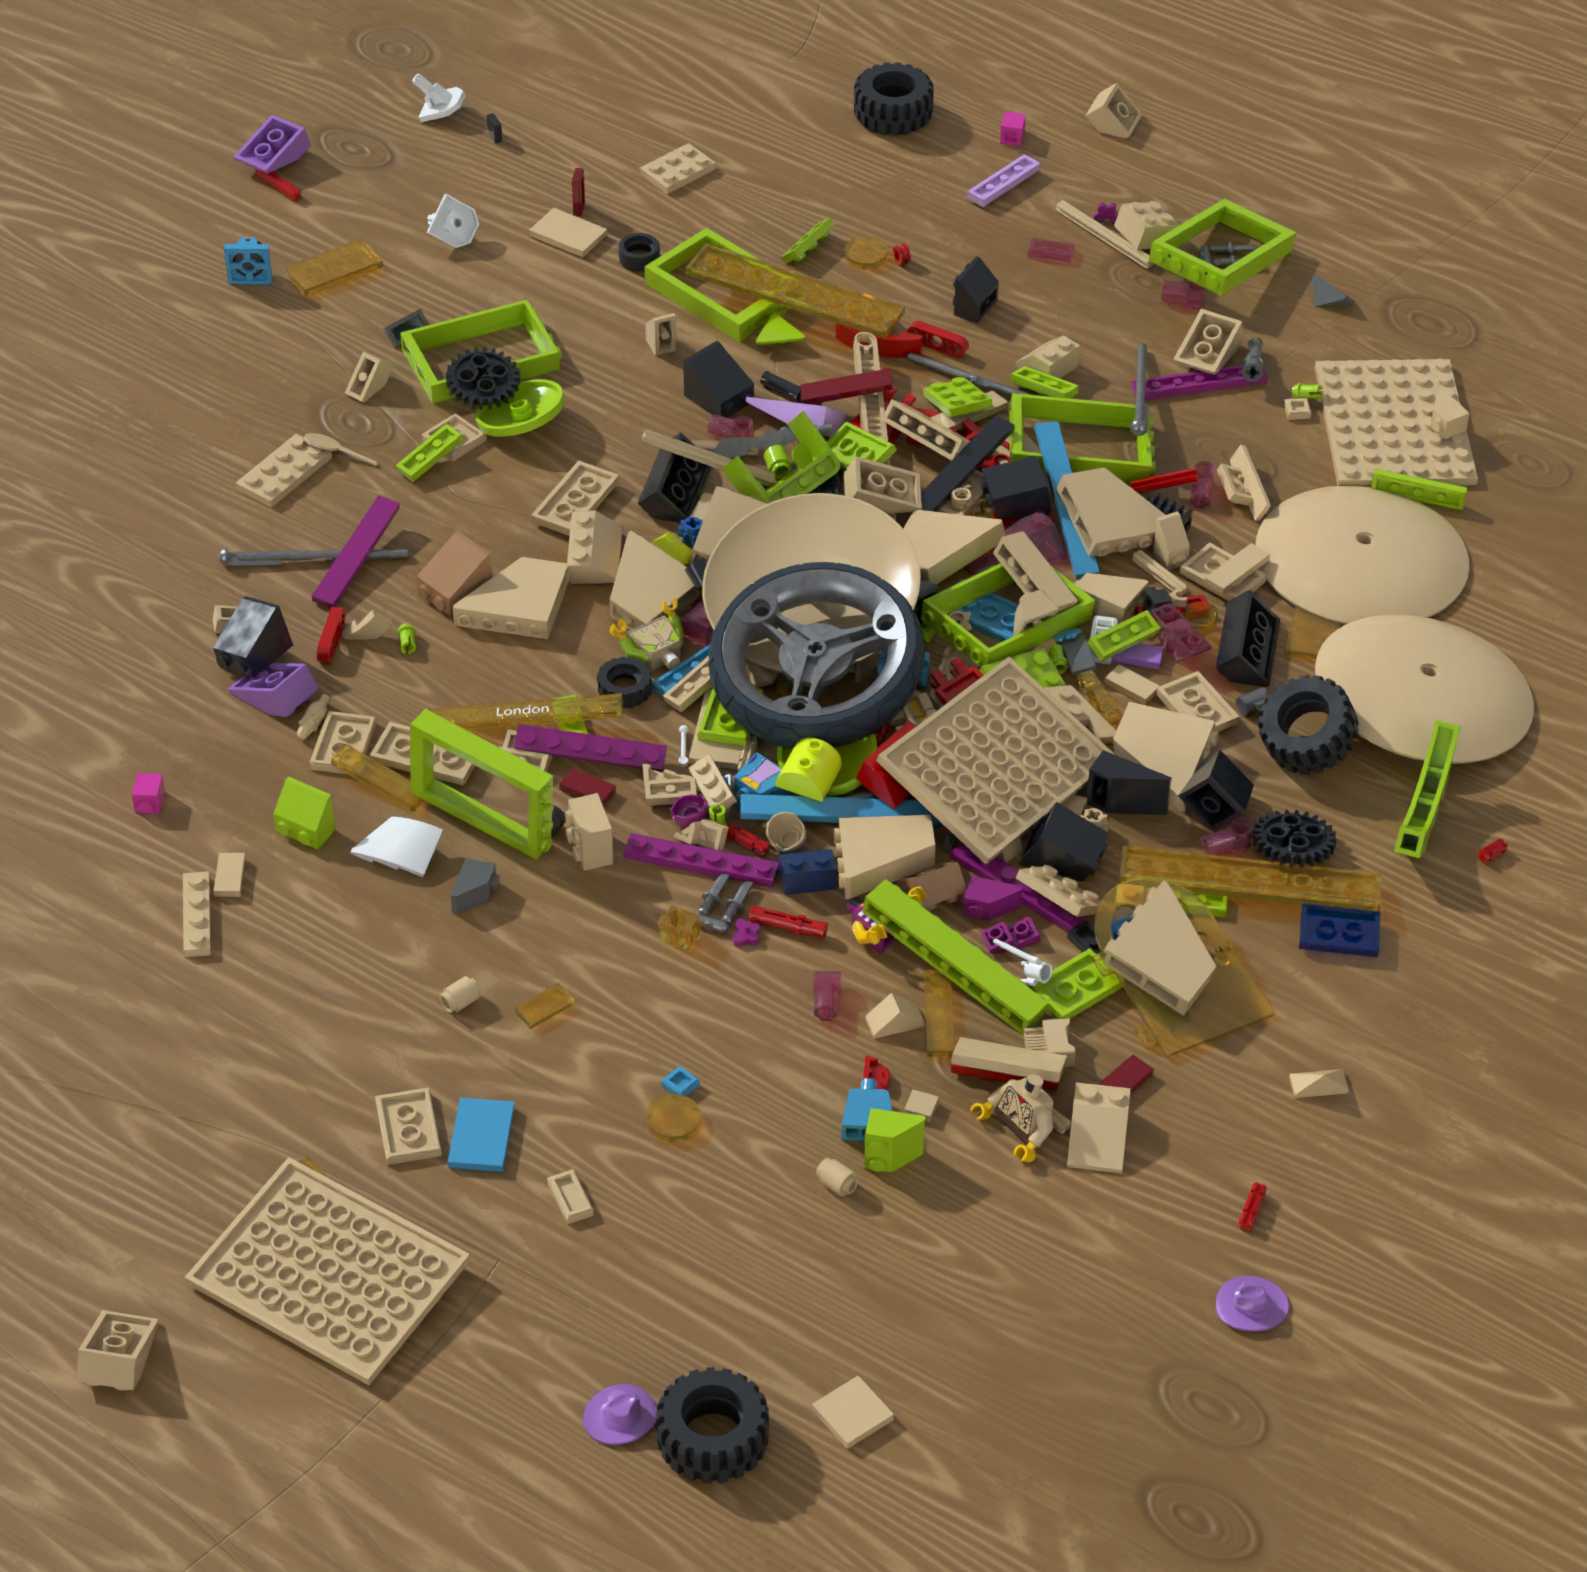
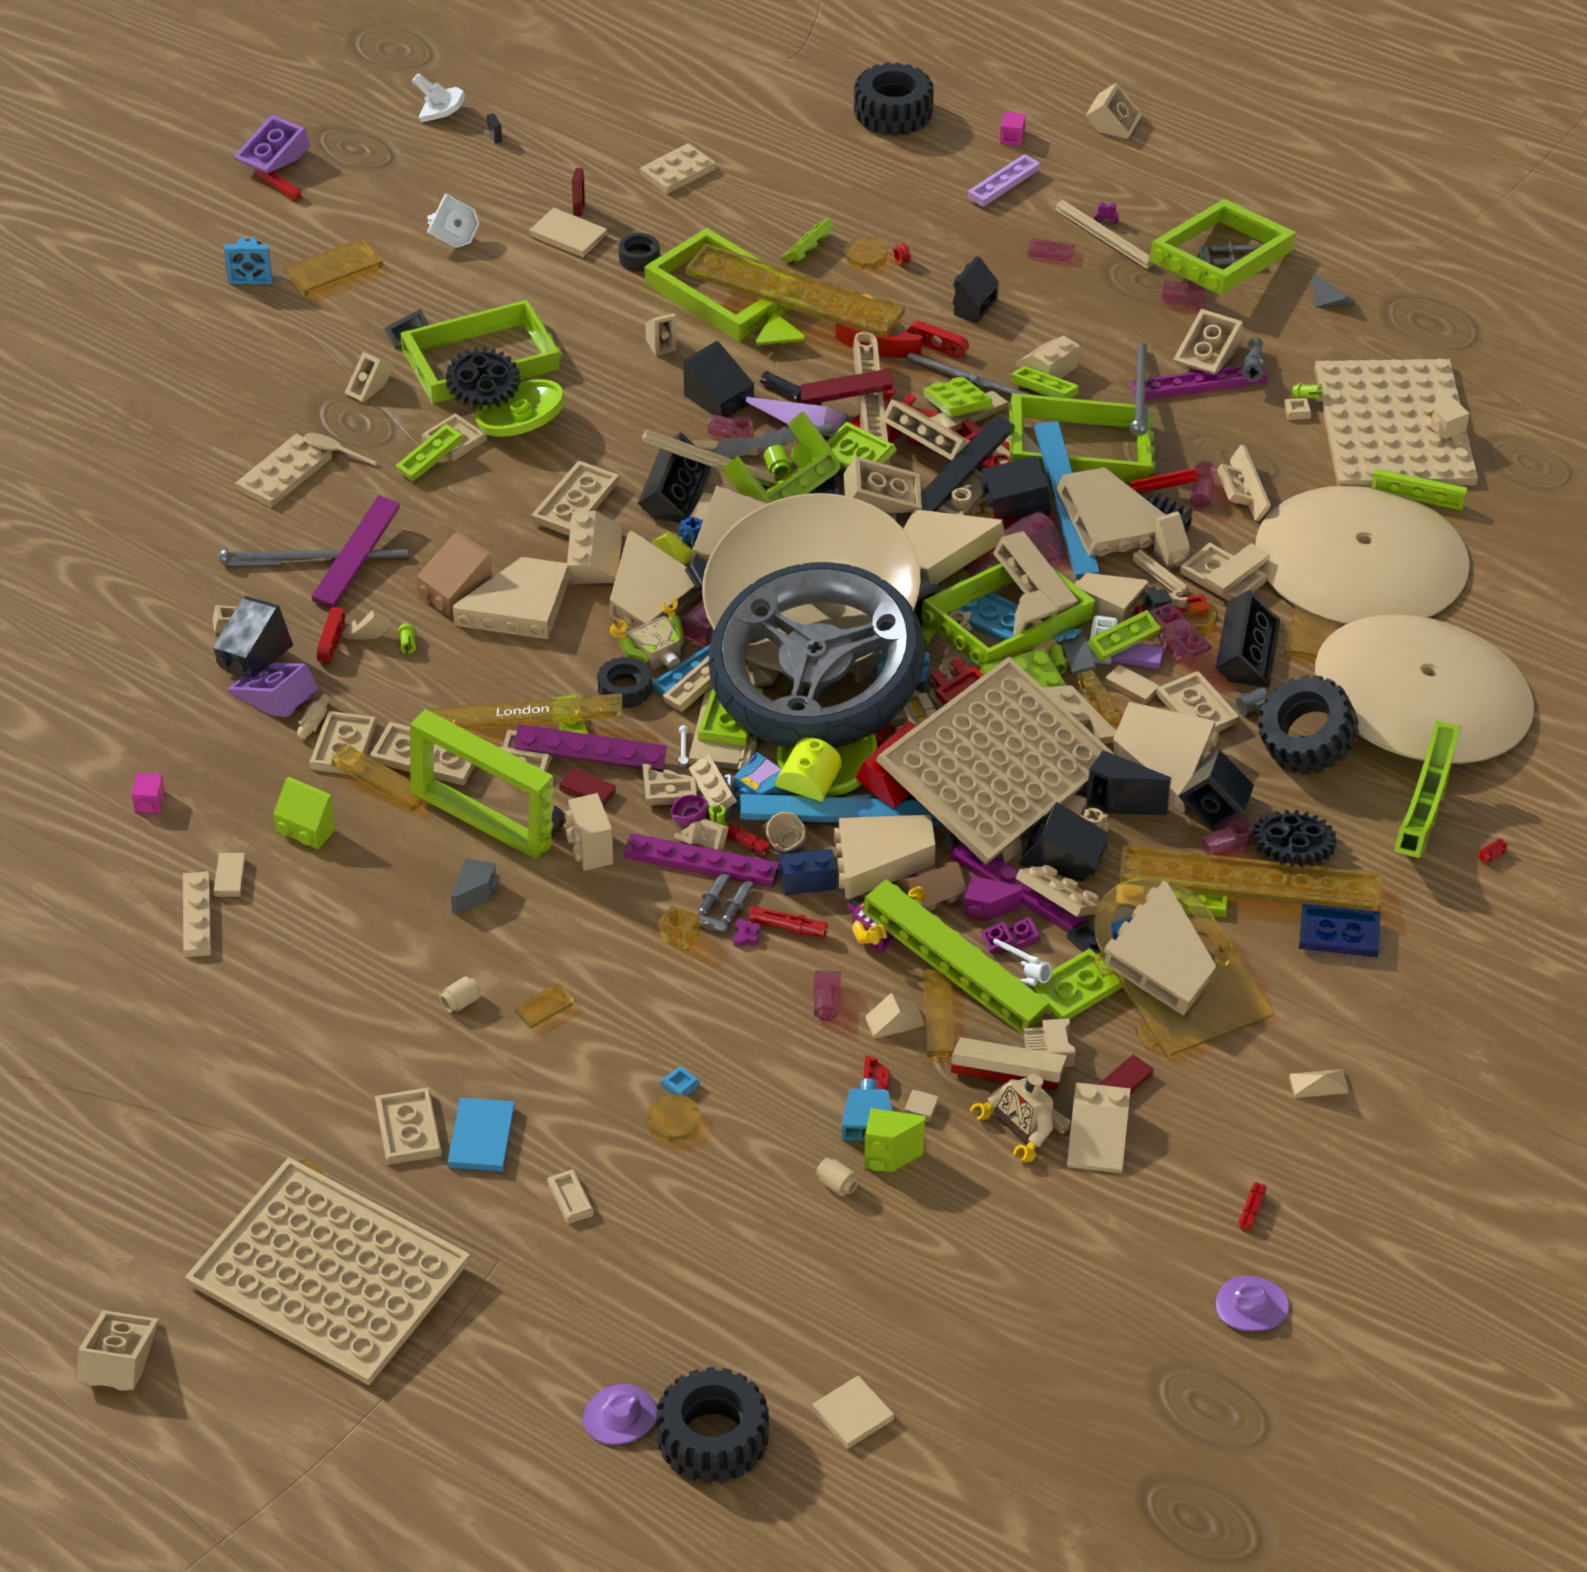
(400, 844): white slope -> none
(1143, 223): tan brick -> none

